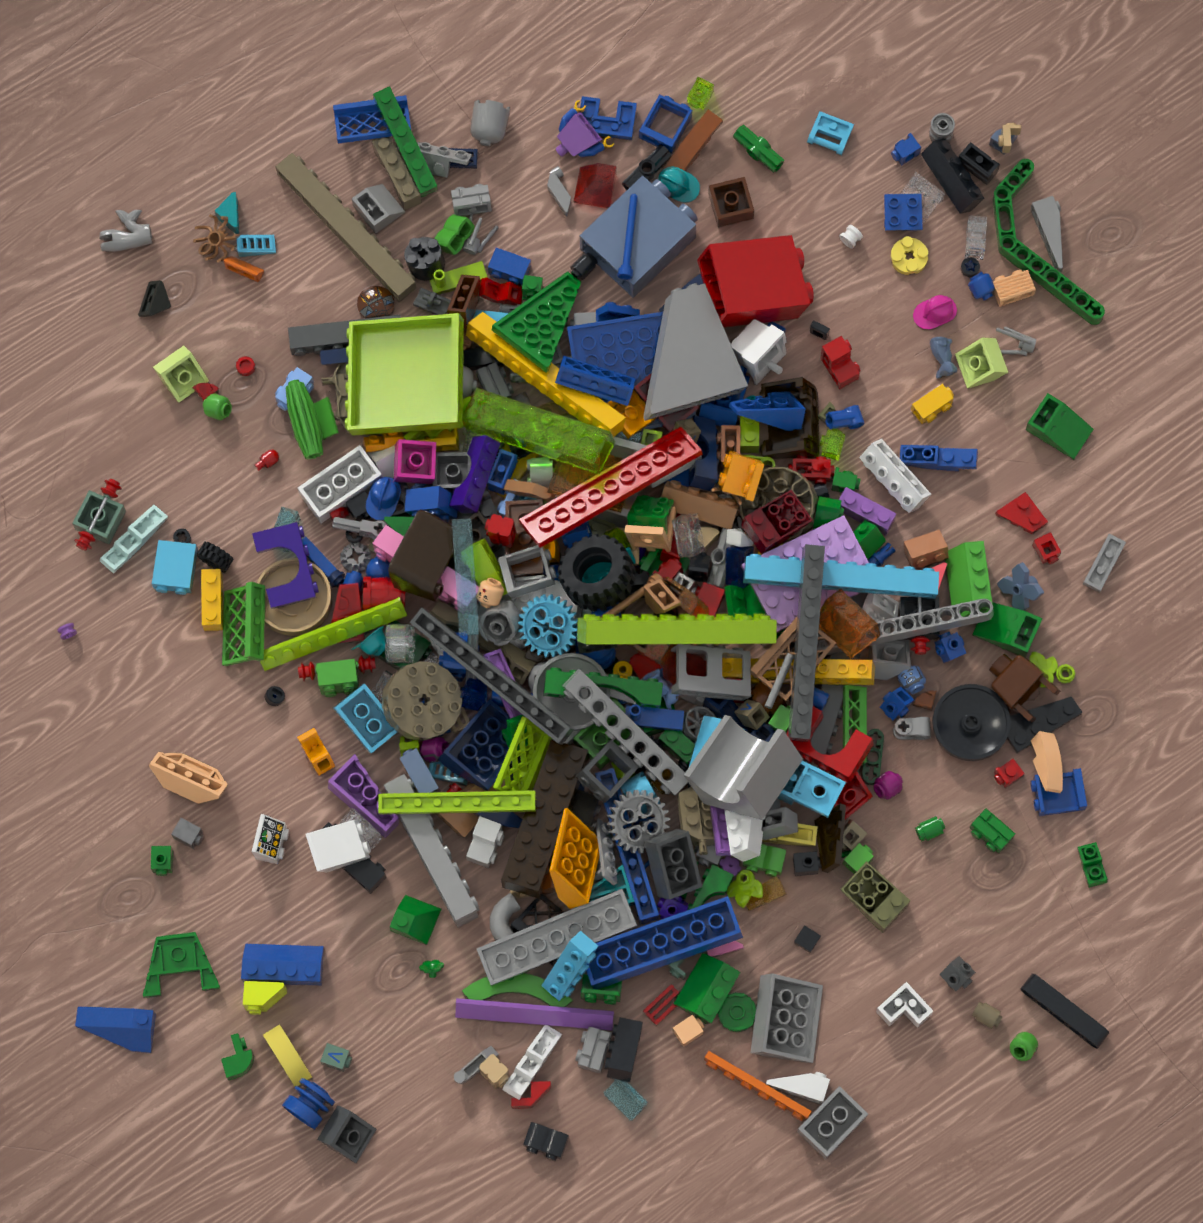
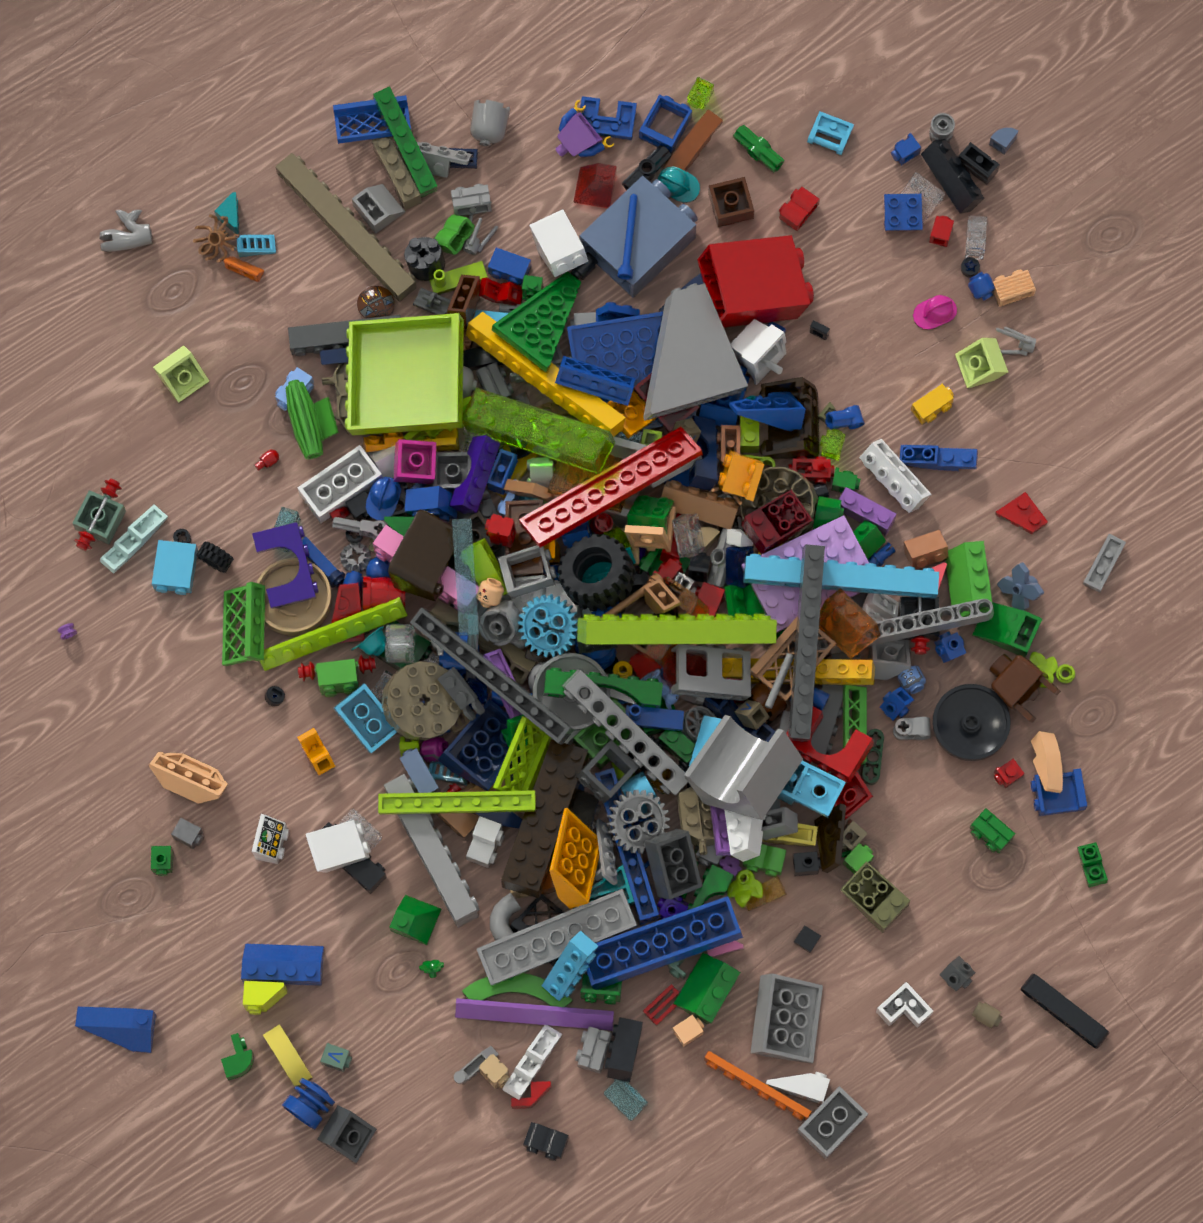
(154, 300): pearl dark grey slope -> none
(178, 955): green wing -> none
(205, 389): red tile -> none
(212, 599): yellow brick -> none
(217, 406): bright green head -> none
(245, 366): red tile -> none
(359, 792): medium lavender wedge -> none
(461, 693): none -> dark grey hinge
(558, 191): light grey piece -> none
(558, 243): none -> white slope
(601, 520): none -> red wheel
(737, 1012): green tile -> none
(780, 719): bright green brick -> none
(798, 208): none -> red brick
(838, 363): red brick -> none
(851, 236): white wheel -> none
(888, 785): magenta head -> none
(913, 246): light yellow plate -> none
(925, 700): dark orange tile -> none
(930, 829): green brick -> none
(941, 231): none -> red brick
(941, 350): sand blue animal -> none
(1004, 139): tan bracket -> none
(1023, 1046): bright green head -> none
(1032, 258): green beam -> none
(1047, 218): light grey slope -> none
(1047, 542): red brick -> none
(1048, 719): black wing -> none
(1059, 426): green slope -> none

